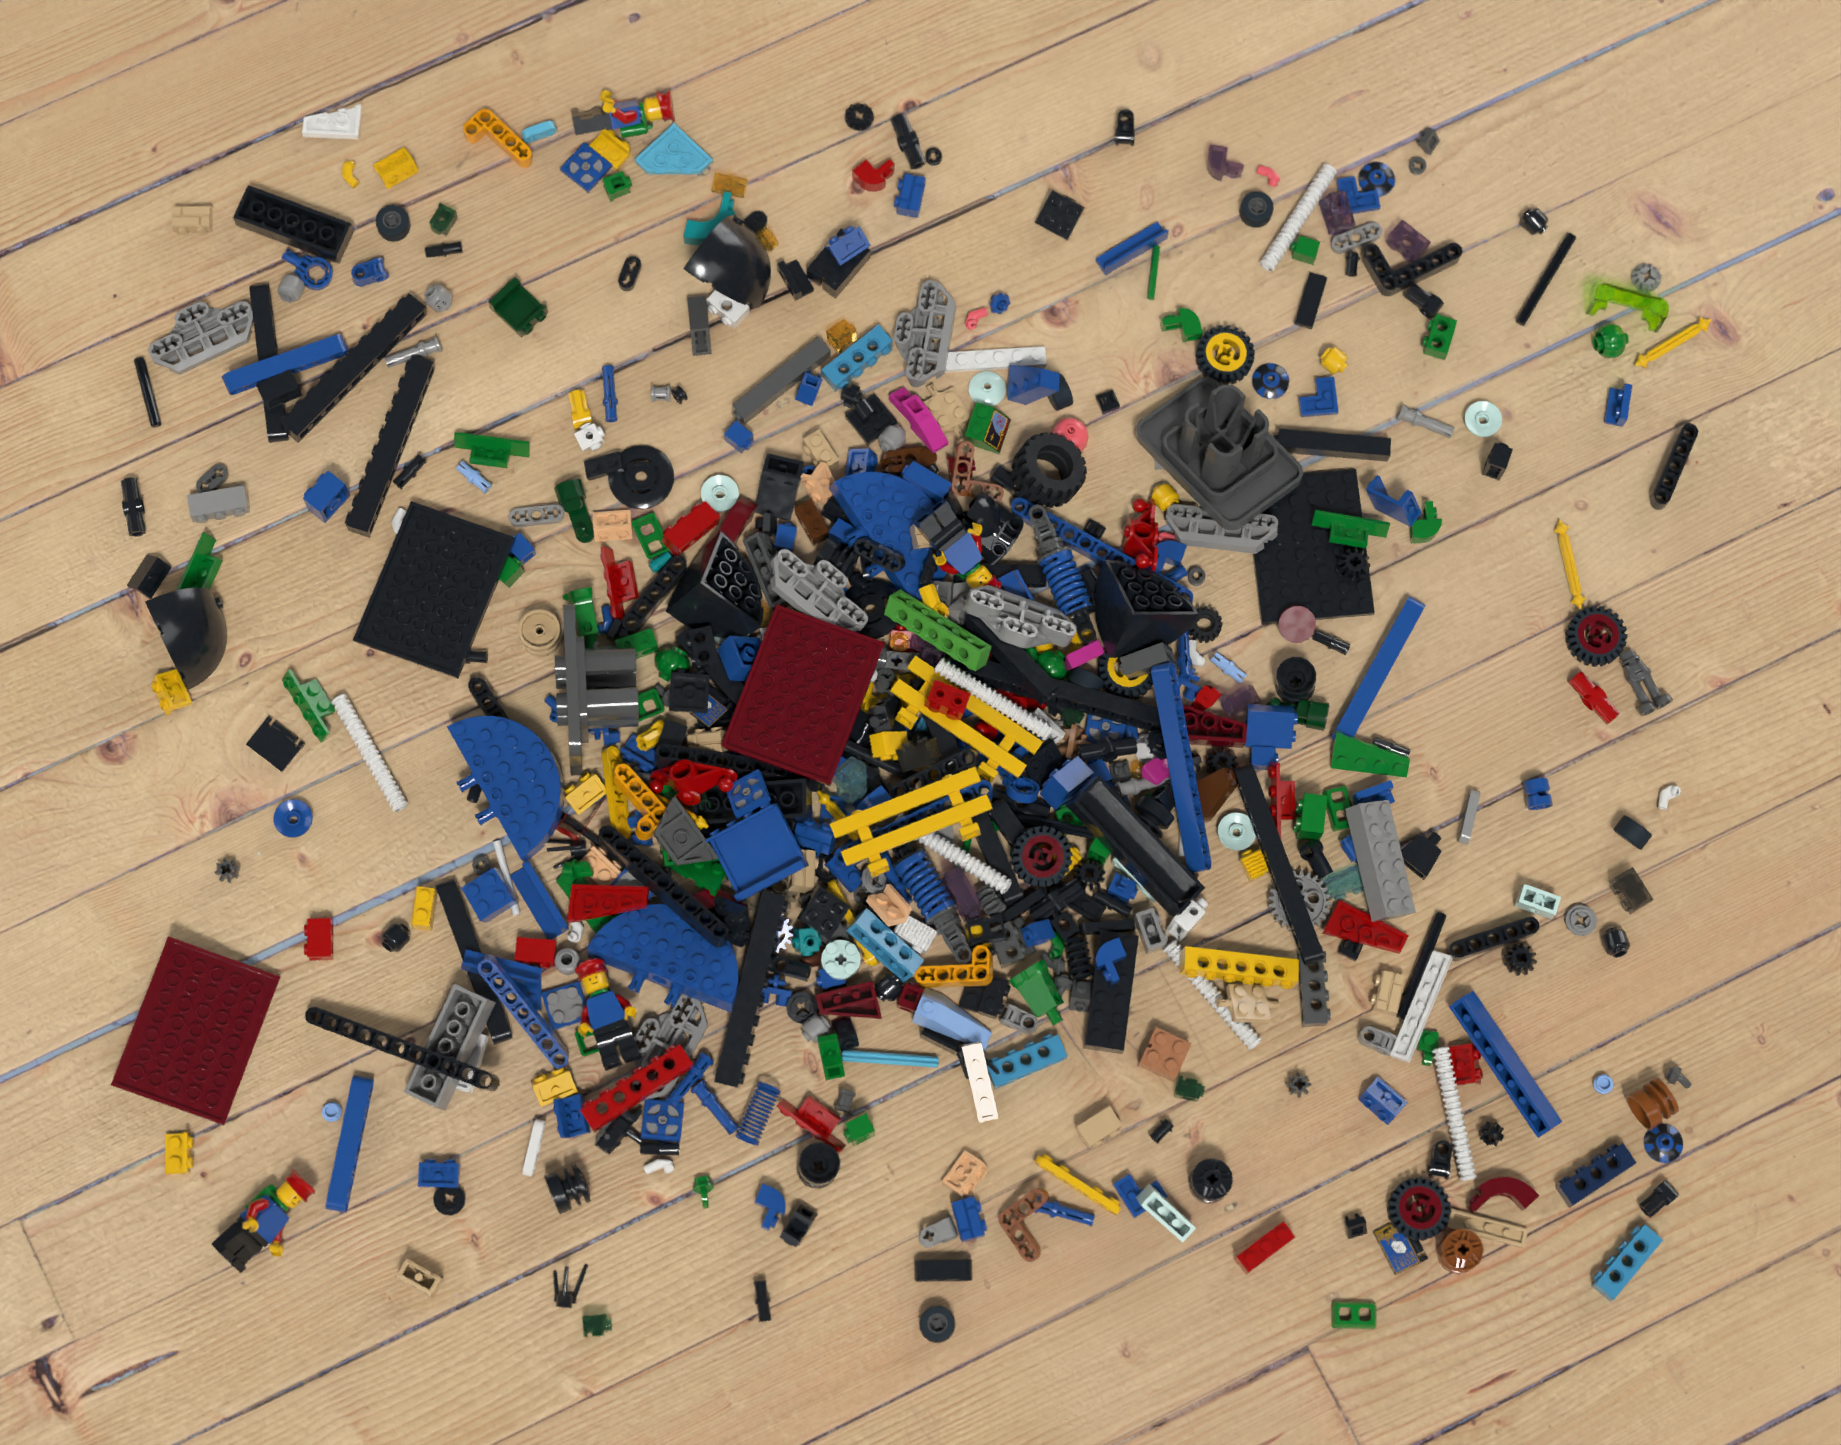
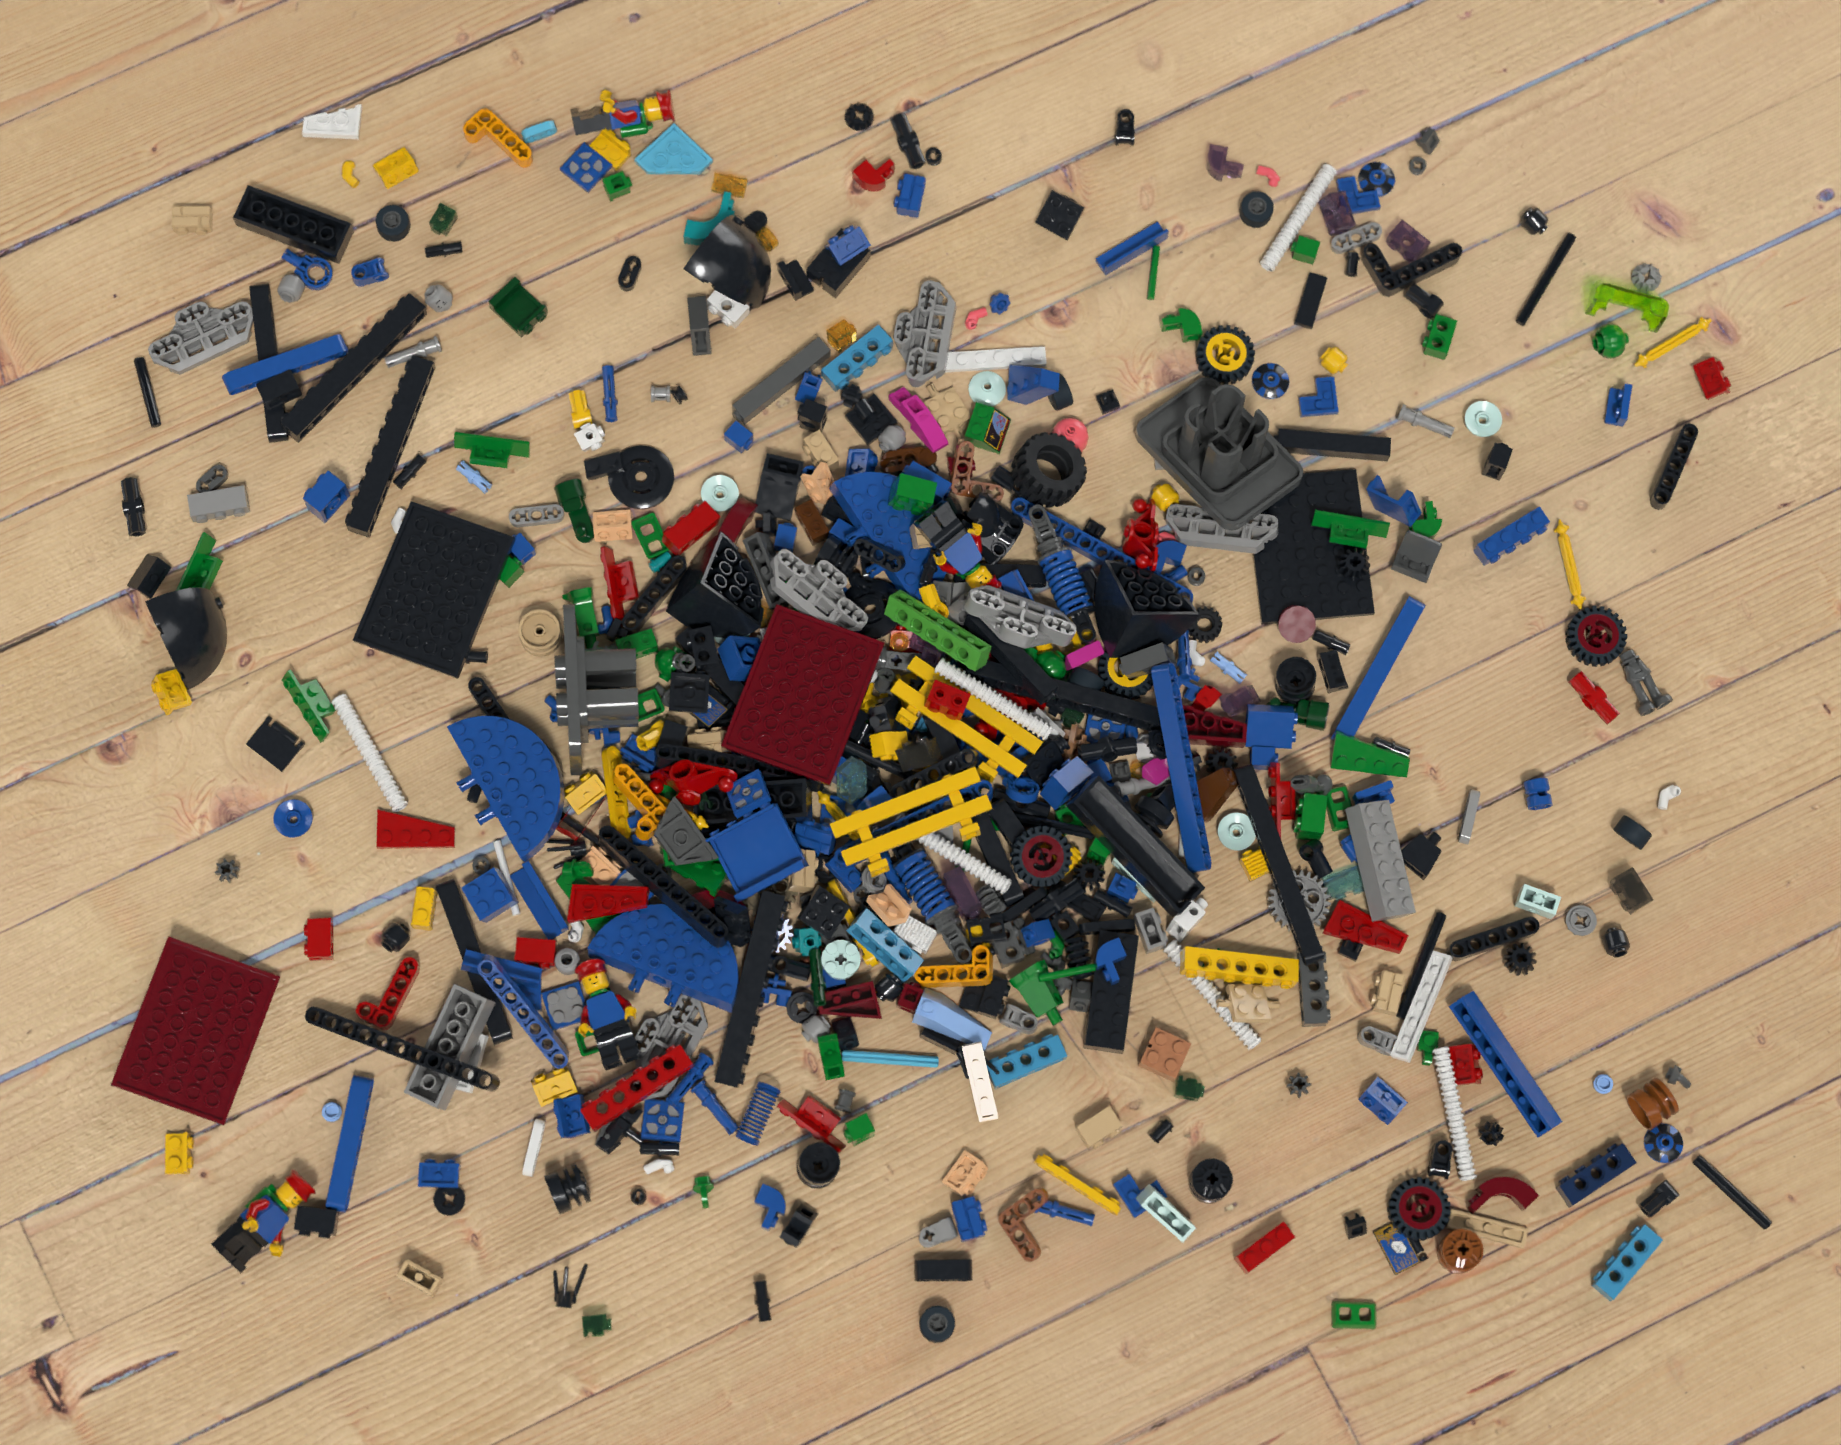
(316, 1221): none -> black brick
(392, 992): none -> red beam
(403, 832): none -> red wing
(643, 1197): none -> black hinge
(683, 666): none -> dark grey bush
(812, 416): none -> black brick
(818, 985): none -> dark green pin
(912, 494): none -> green brick
(1061, 744): none -> black bush
(1066, 972): none -> green bar
(1310, 784): none -> dark grey piece
(1332, 671): none -> black hinge
(1416, 556): none -> dark grey bracket
(1511, 536): none -> blue brick
(1712, 378): none -> red bracket
(1733, 1193): none -> black axle

